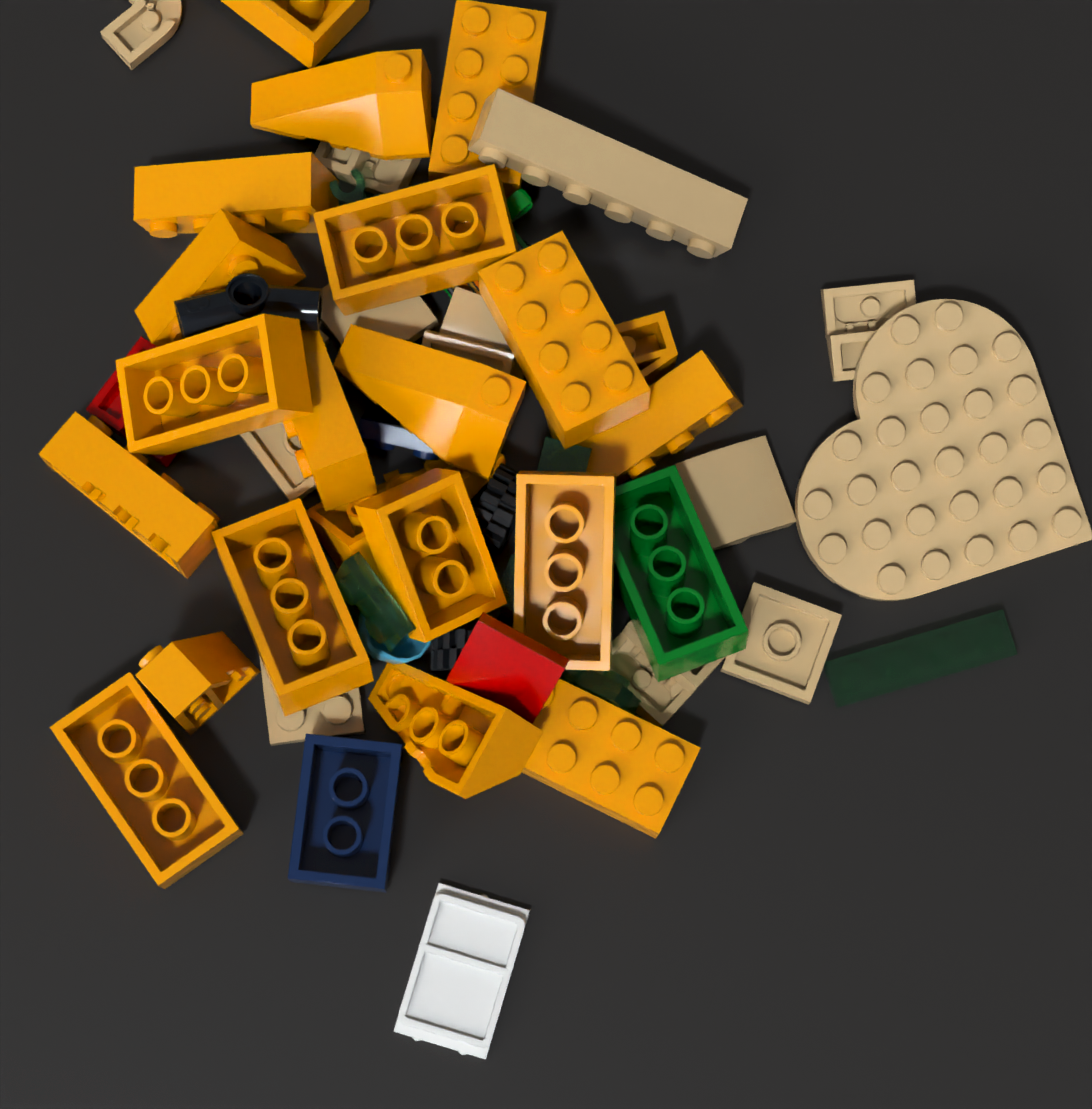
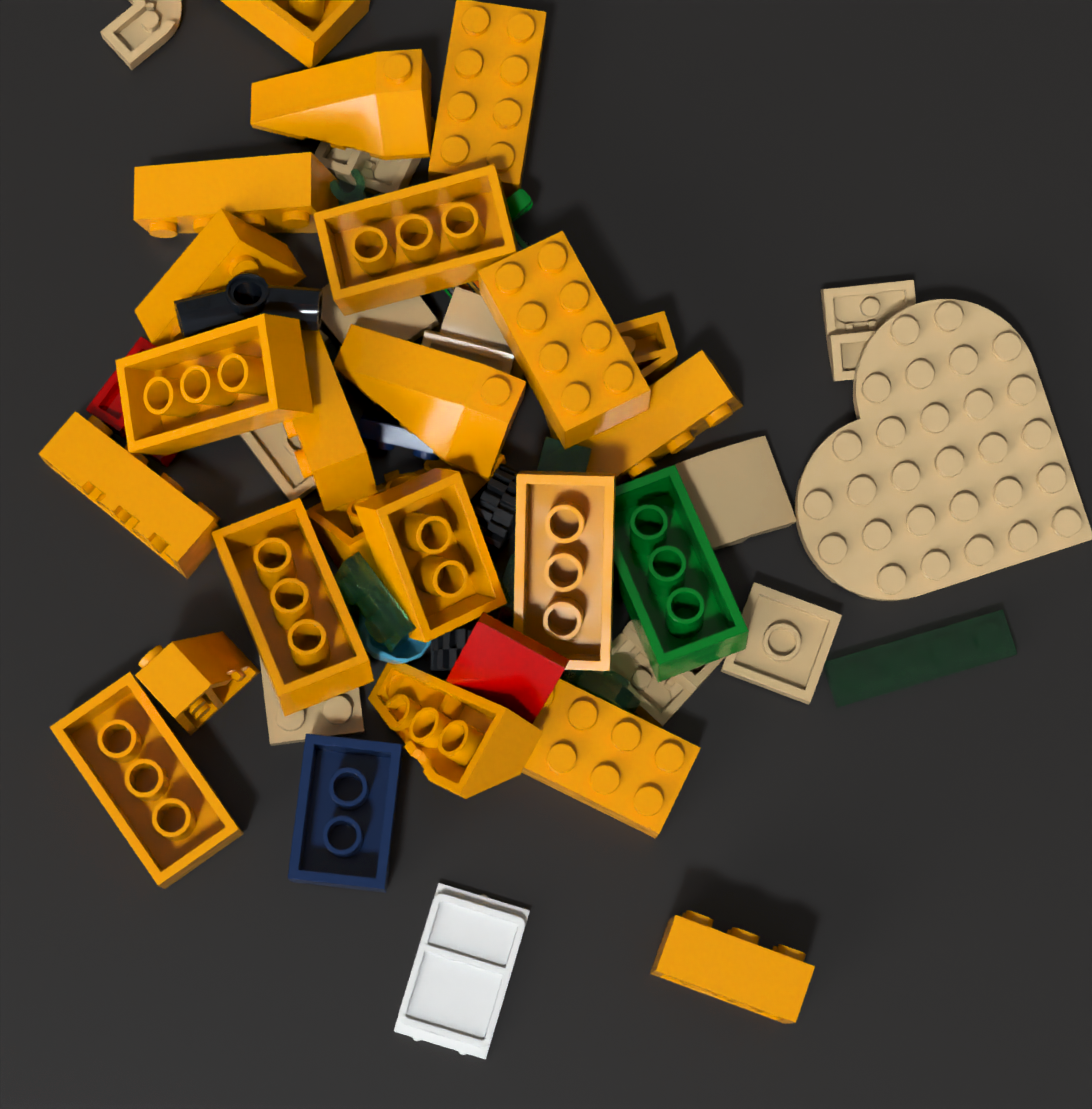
(606, 174): tan brick -> none
(733, 967): none -> light orange brick

